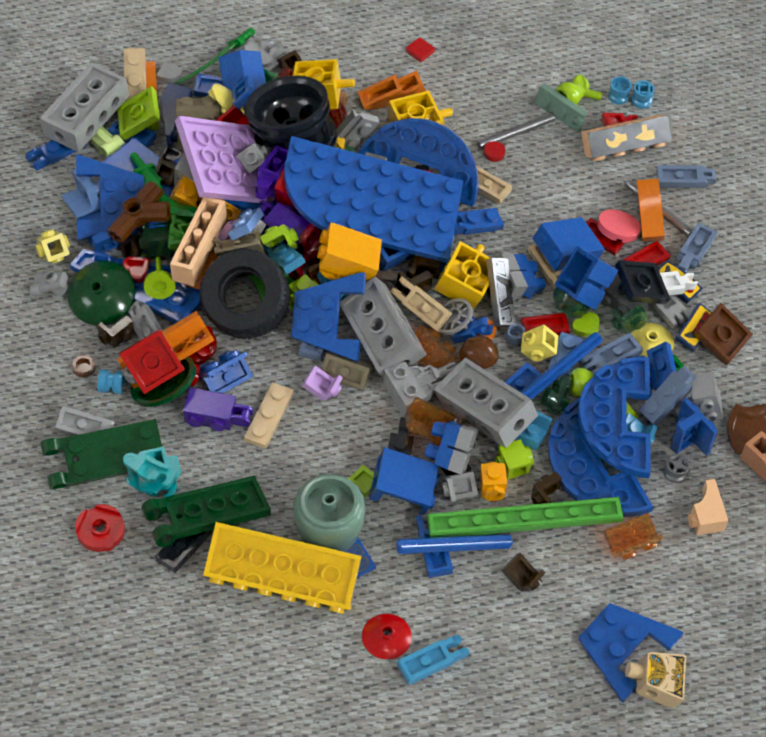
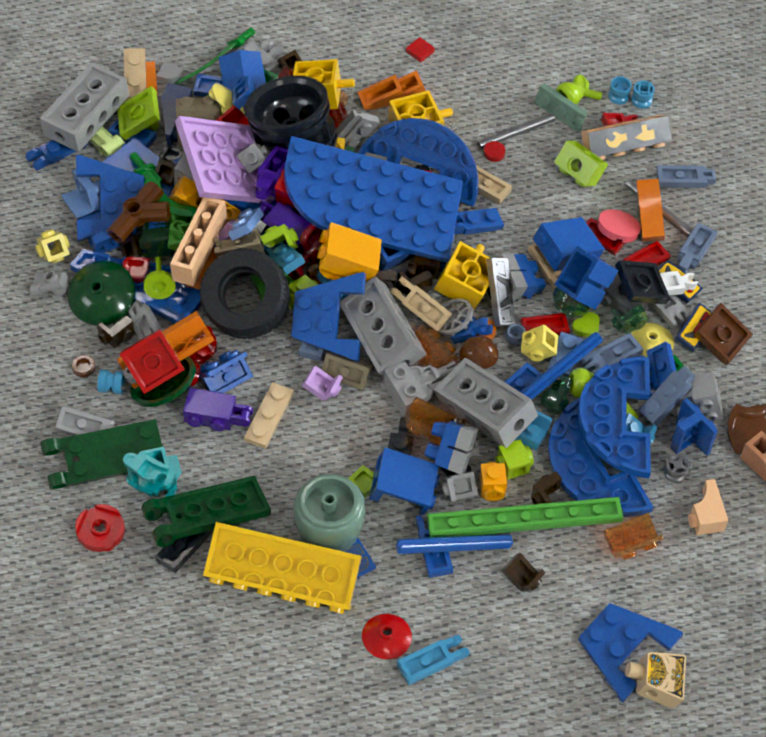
(592, 165): none -> lime brick

